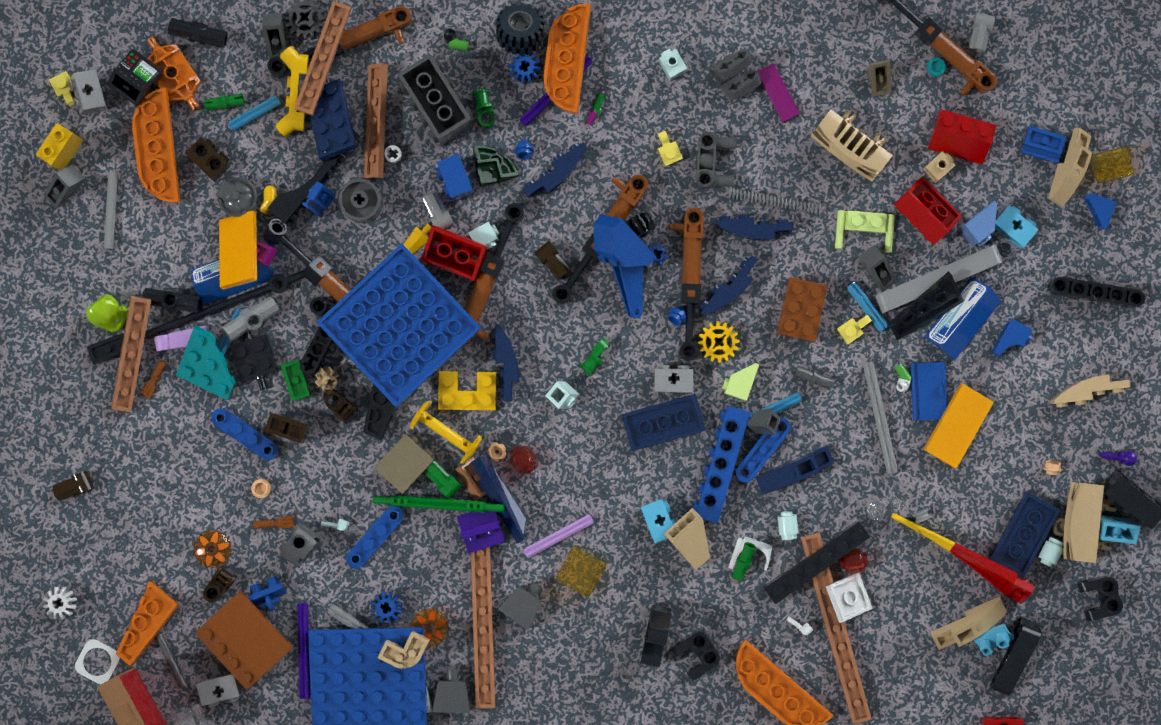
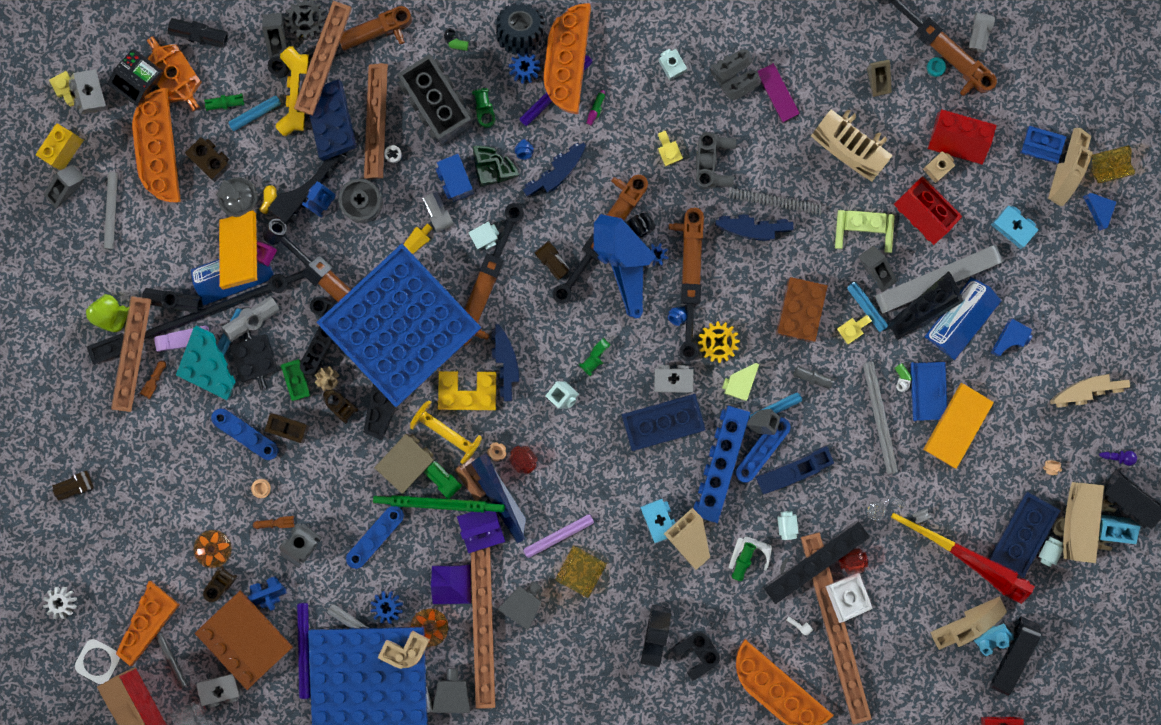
(342, 525): light aqua hand -> none
(451, 584): none -> dark purple slope
(454, 253): red slope -> none
(726, 294): dark blue slope -> none
(980, 226): medium blue slope -> none
(1104, 597): black piece -> none
(1105, 292): black beam -> none

